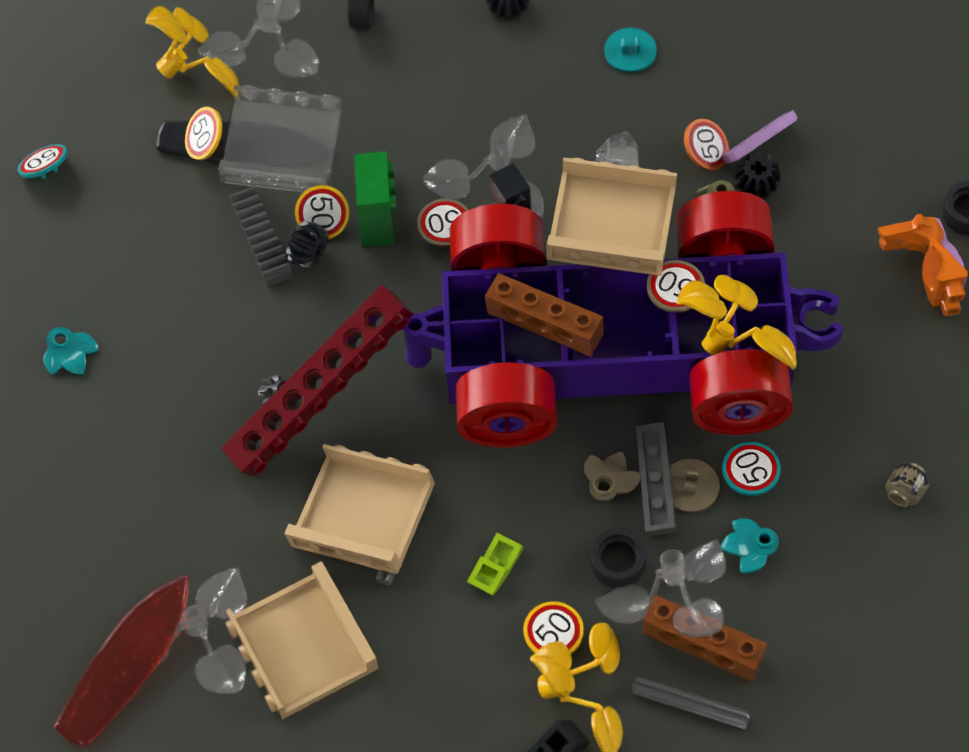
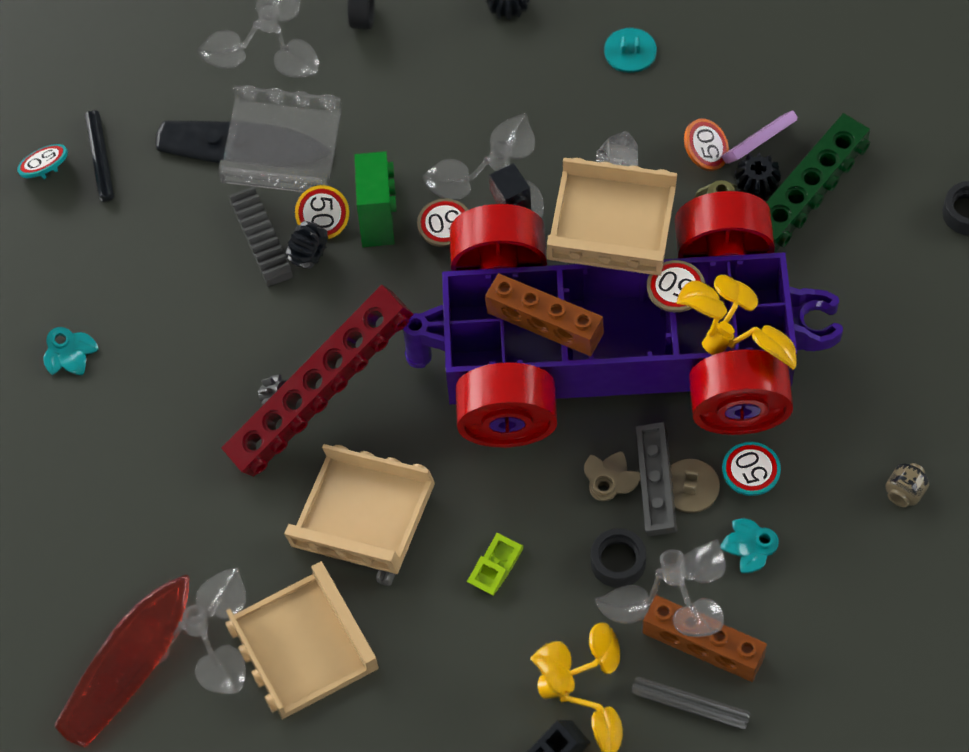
(99, 156): none -> black axle
(175, 59): yellow plant -> none
(203, 133): piece -> none
(553, 623): piece -> none
(843, 133): none -> dark green brick
(942, 265): orange hips -> none

